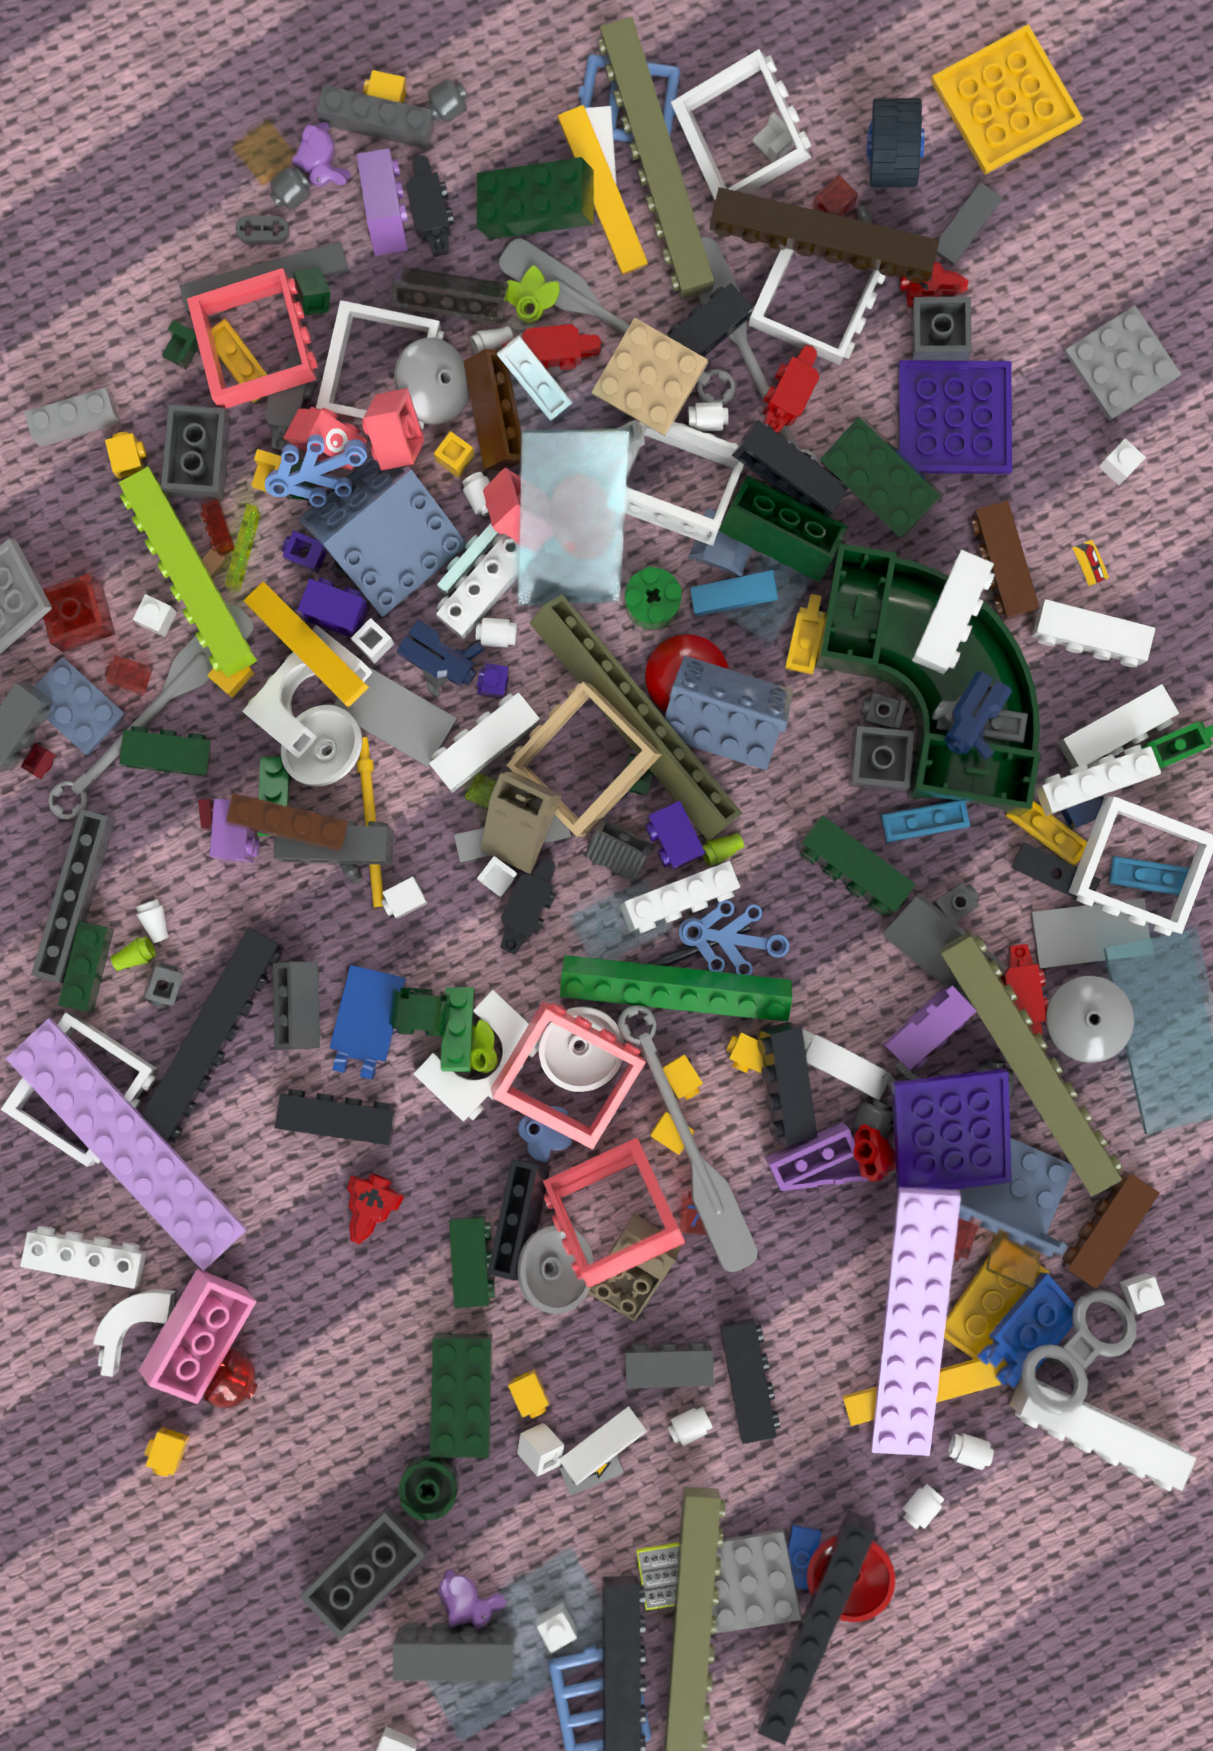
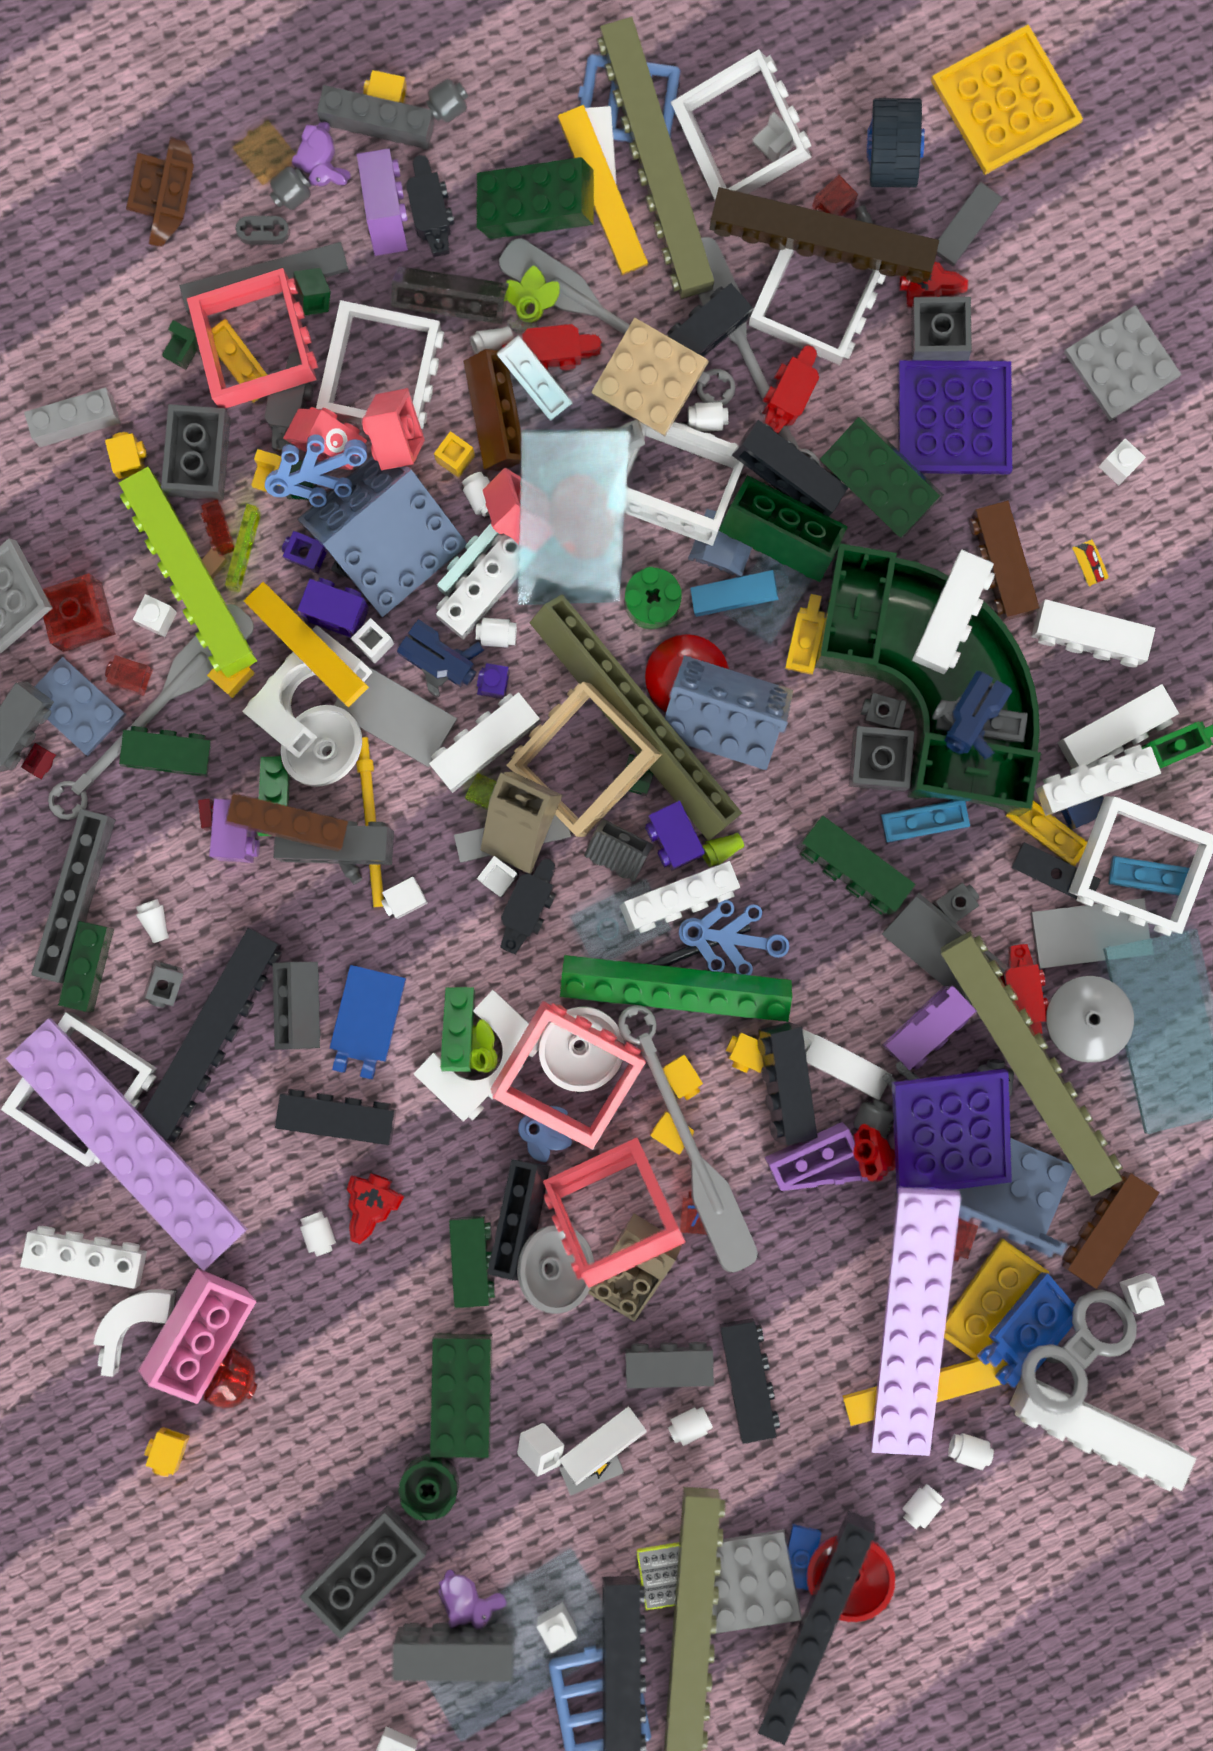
(136, 953): lime cone -> none
(162, 189): none -> reddish brown plate
(317, 1233): none -> white brick
(418, 1010): dark green brick -> none
(421, 370): light grey dish -> none
(529, 1394): yellow brick -> none
(1013, 1260): clear yellow piece -> none

